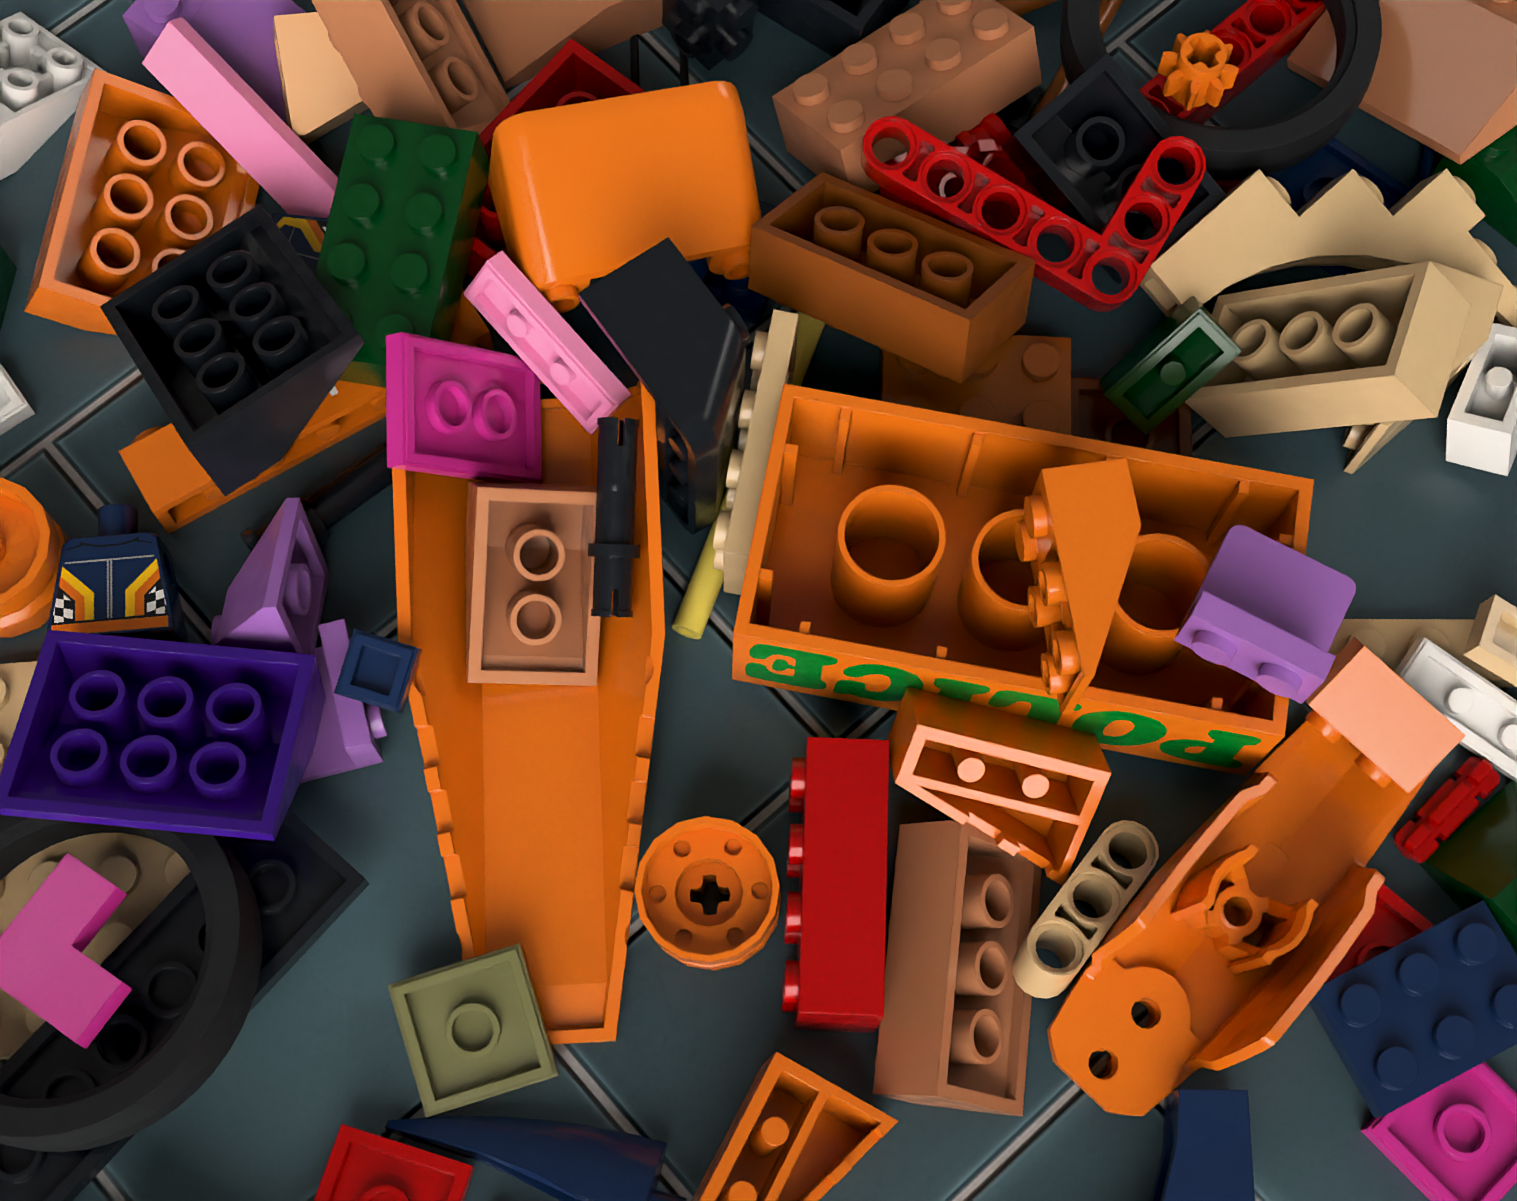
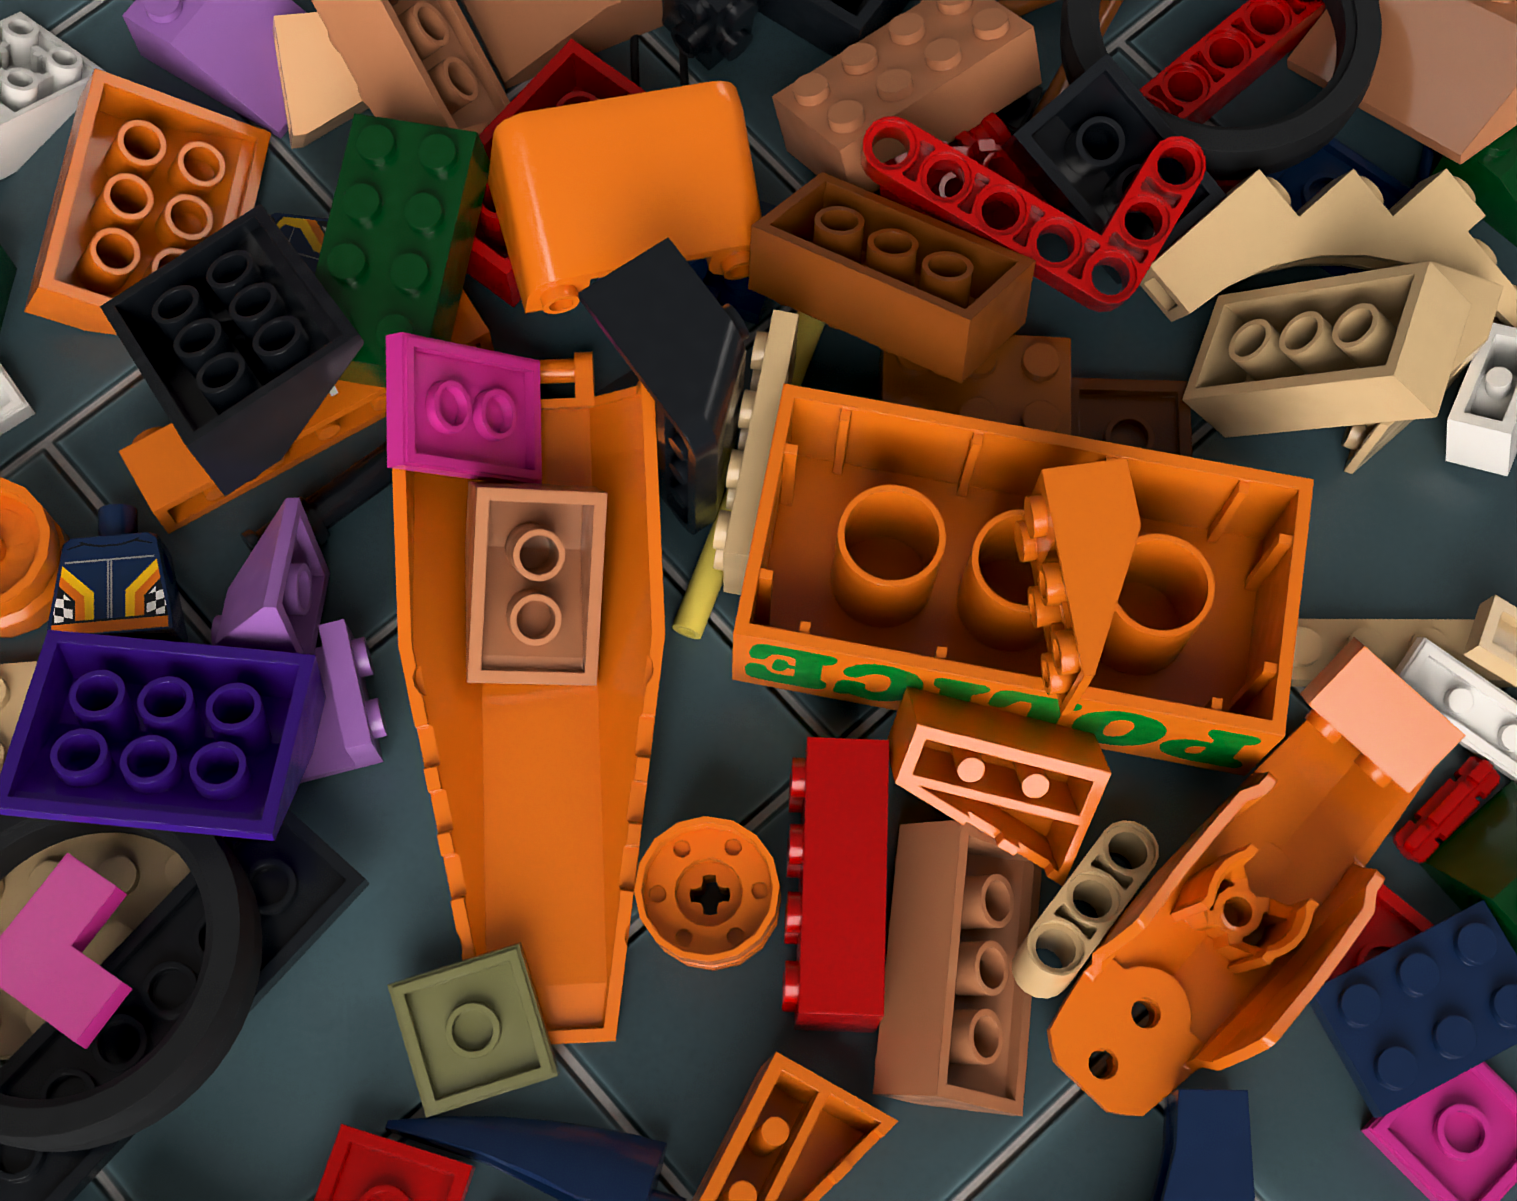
(241, 121): bright pink tile -> none
(378, 671): dark blue tile -> none
(546, 342): bright pink tile -> none
(615, 518): black pin -> none
(1169, 365): dark green slope -> none
(1197, 70): orange gear -> none
(1268, 614): medium lavender bracket -> none

